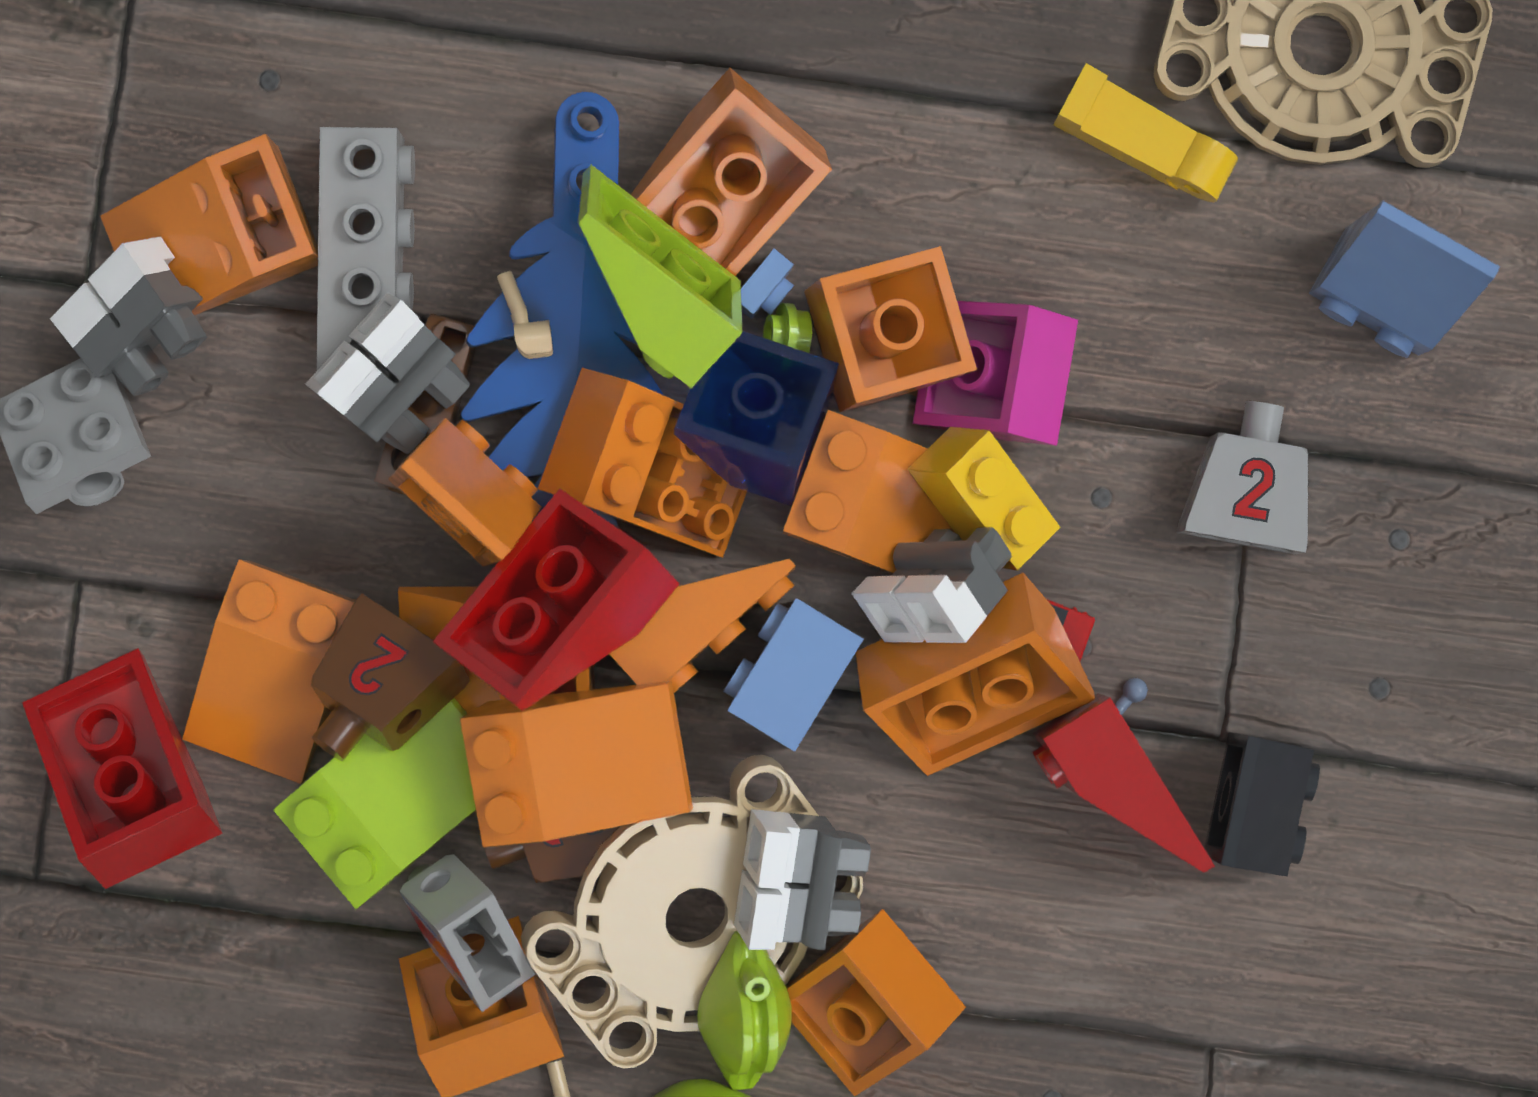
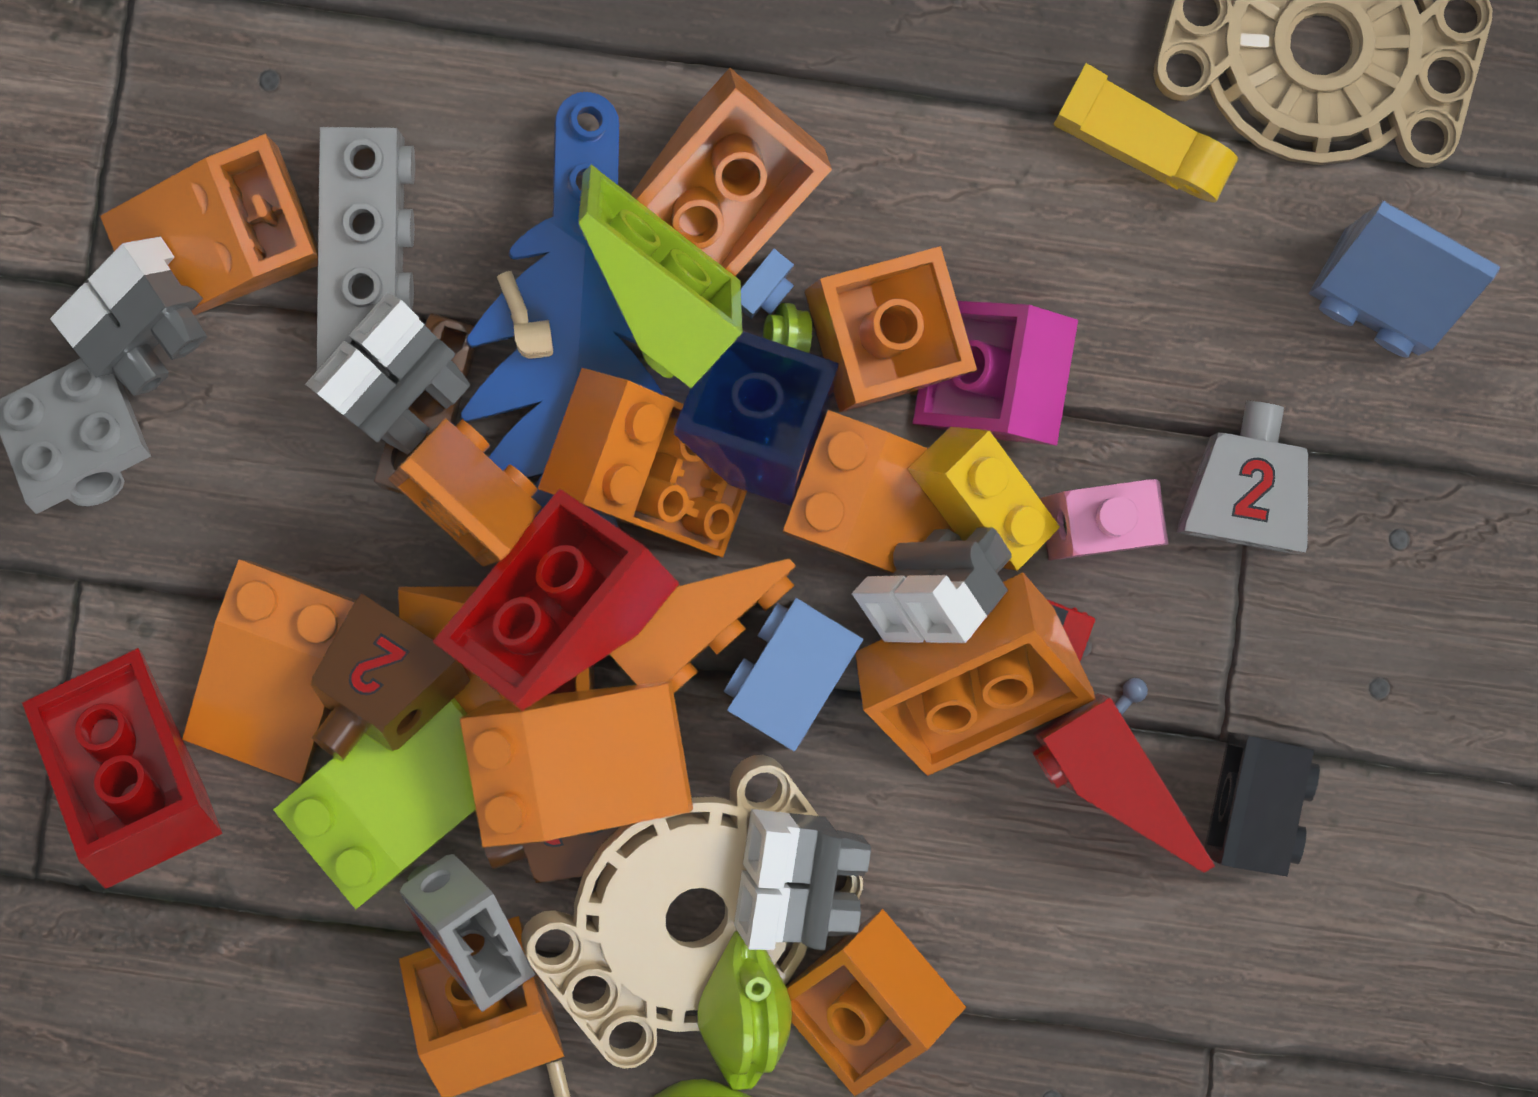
(1106, 519): none -> bright pink torso

